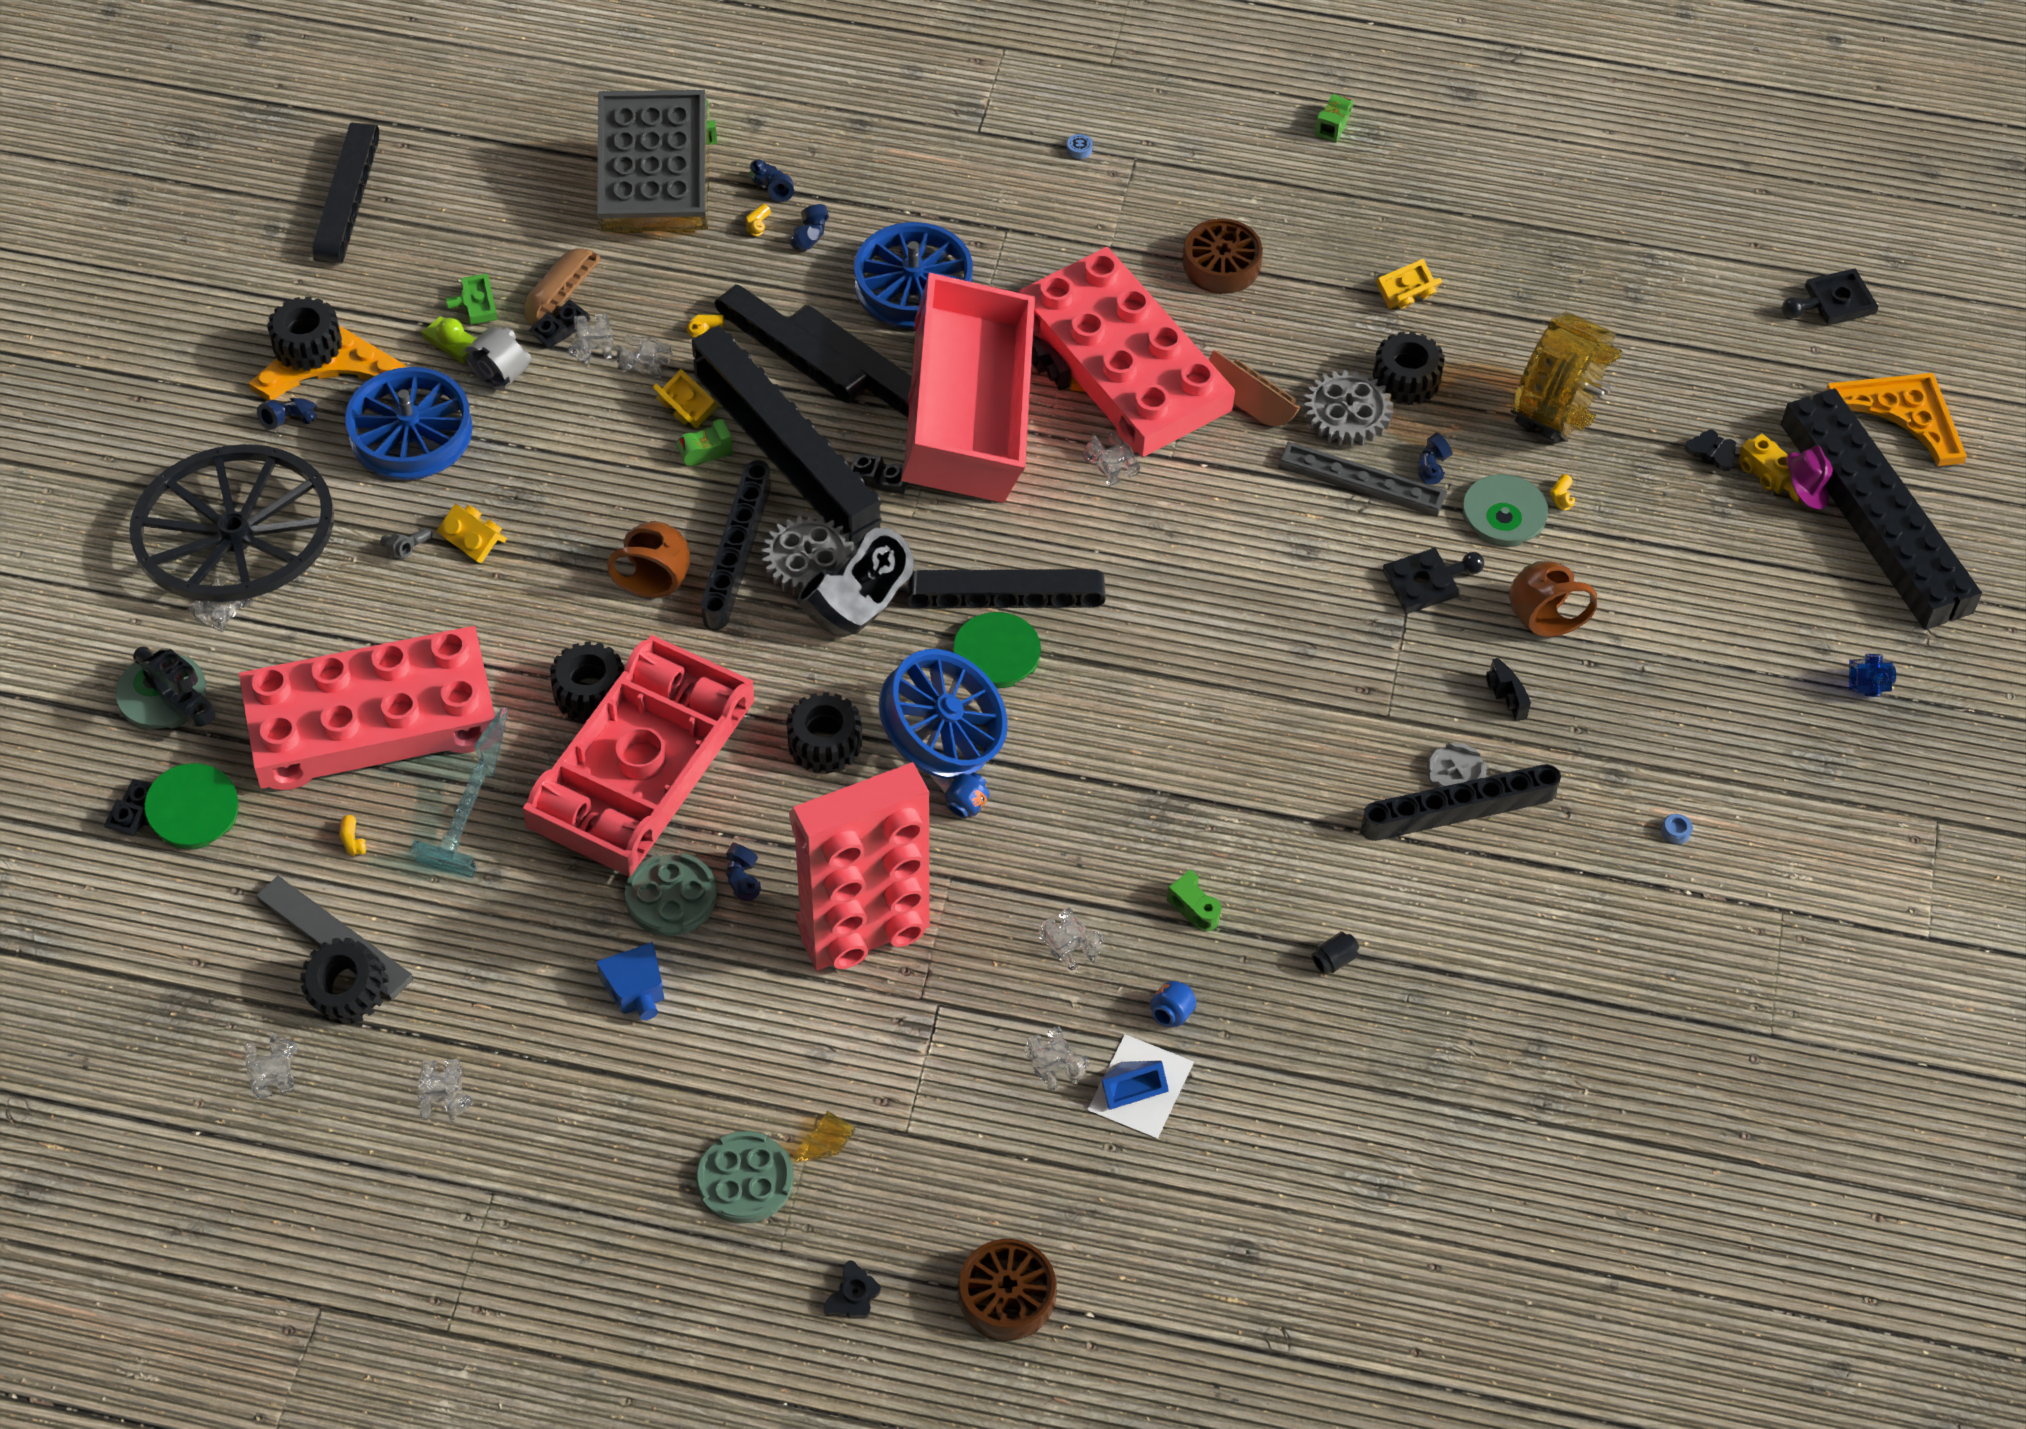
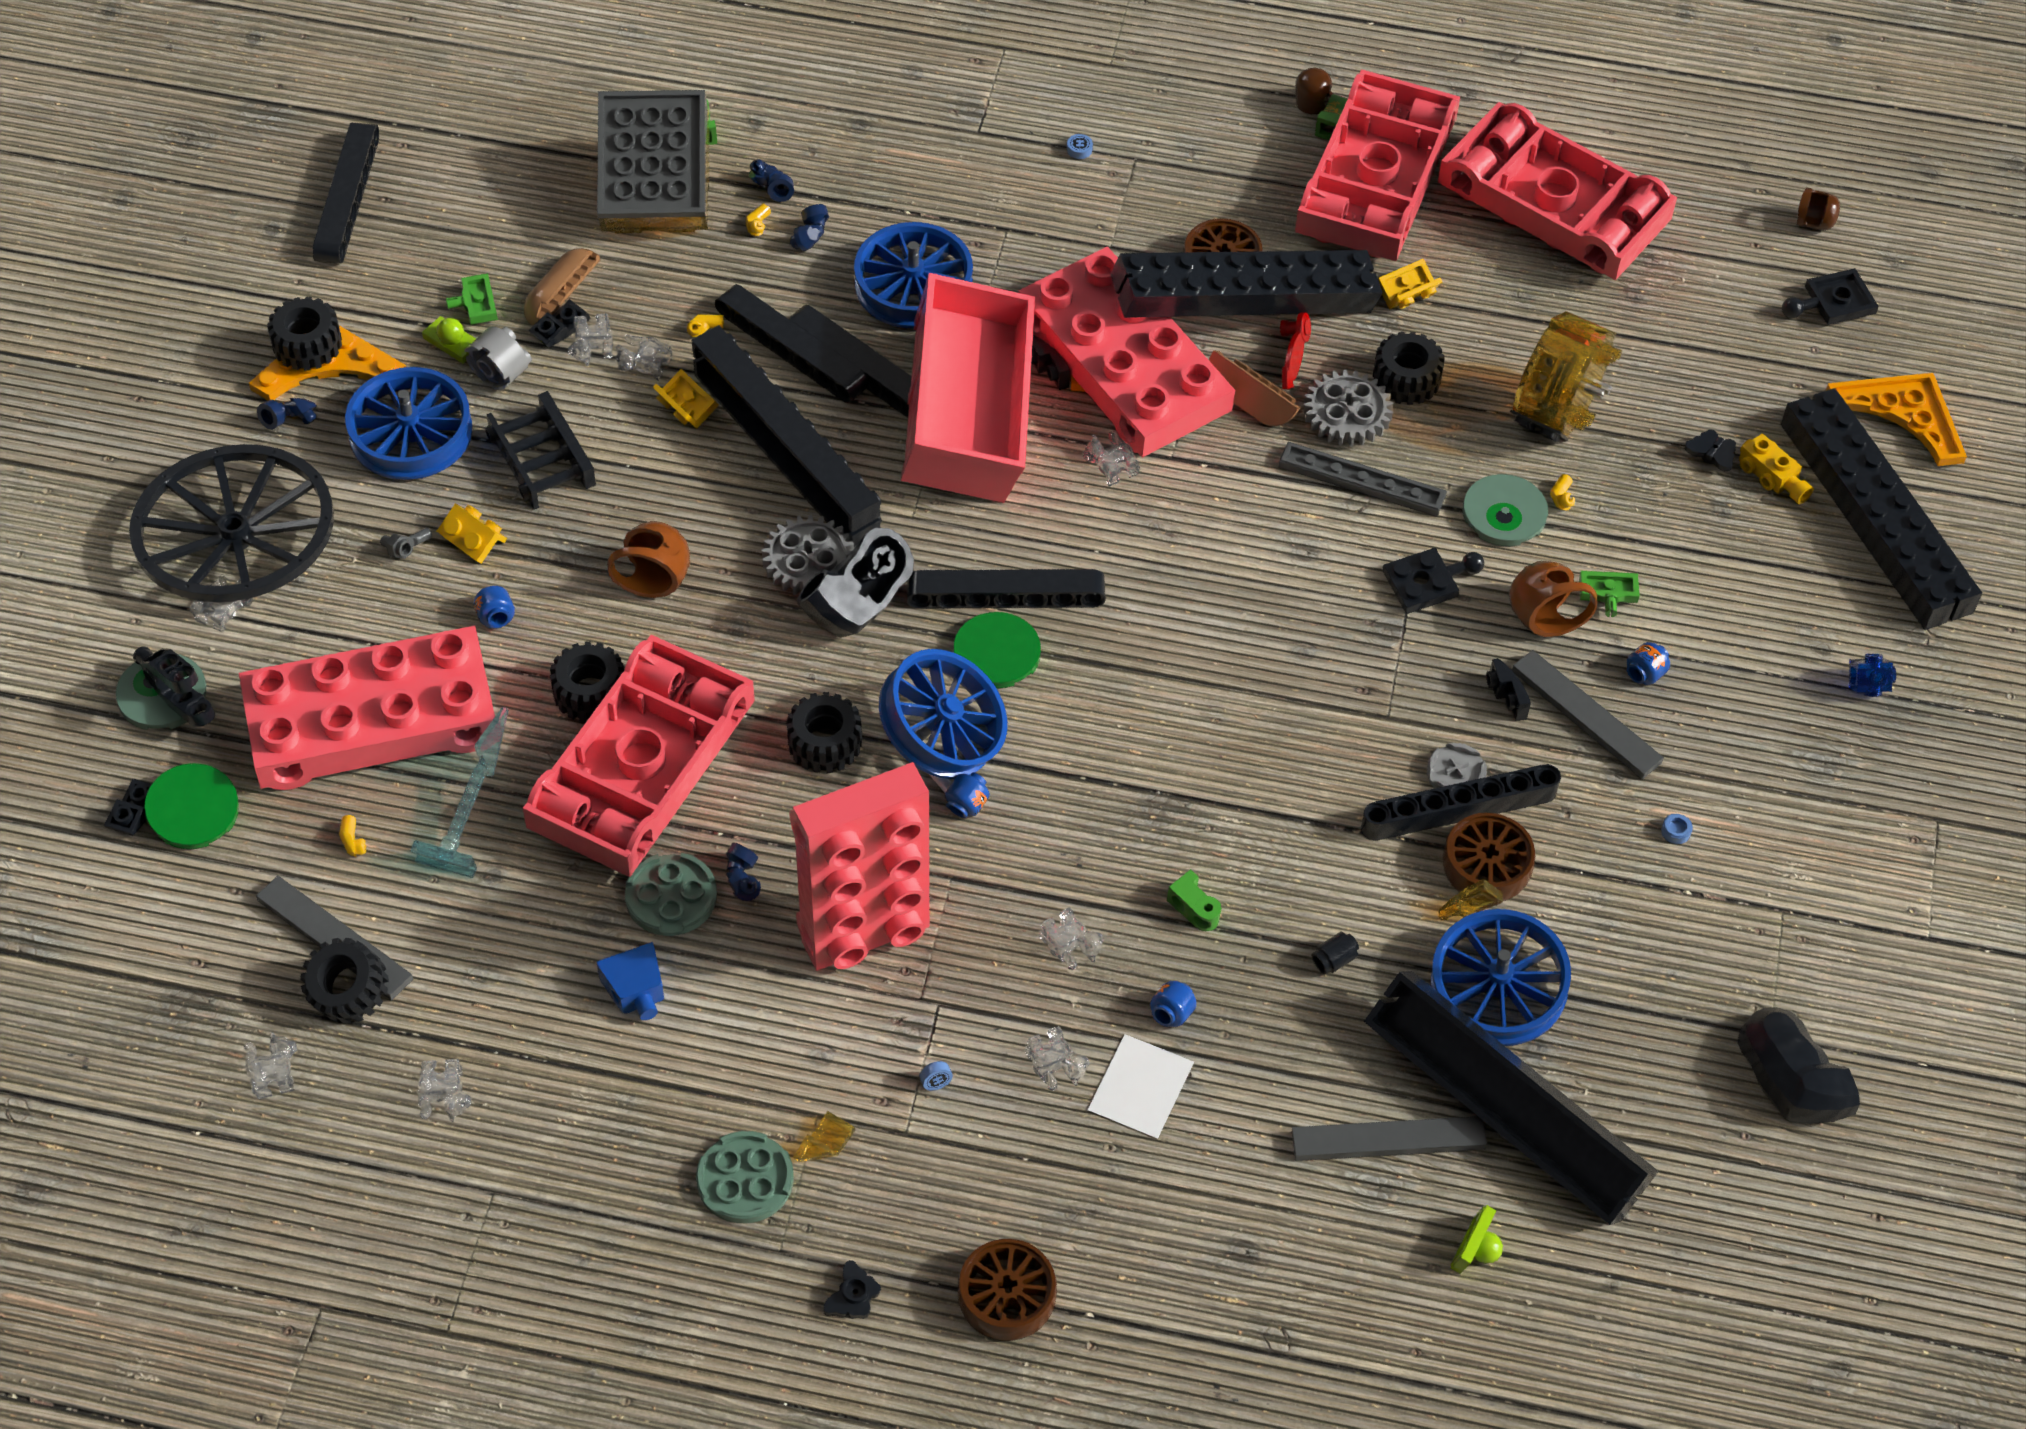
(494, 607): none -> blue head
(558, 431): none -> black fence
(705, 444): bright green leg -> none
(736, 545): black beam -> none
(878, 474): black slope -> none
(936, 1075): none -> medium blue tile
(1134, 1082): blue slope -> none
(1245, 283): none -> black piece
(1301, 334): none -> red brick
(1311, 89): none -> reddish brown helmet
(1377, 165): none -> coral piece
(1388, 1138): none -> dark grey tile
(1436, 449): dark blue arm -> none
(1472, 899): none -> clear yellow slope
(1478, 1242): none -> lime tile
(1480, 849): none -> reddish brown piece
(1500, 976): none -> blue wheel
(1511, 1097): none -> black piece
(1557, 189): none -> coral piece
(1587, 714): none -> dark grey tile
(1611, 588): none -> bright green plate
(1648, 663): none -> blue head
(1796, 1069): none -> black piece
(1810, 475): magenta piece -> none
(1818, 210): none -> reddish brown helmet

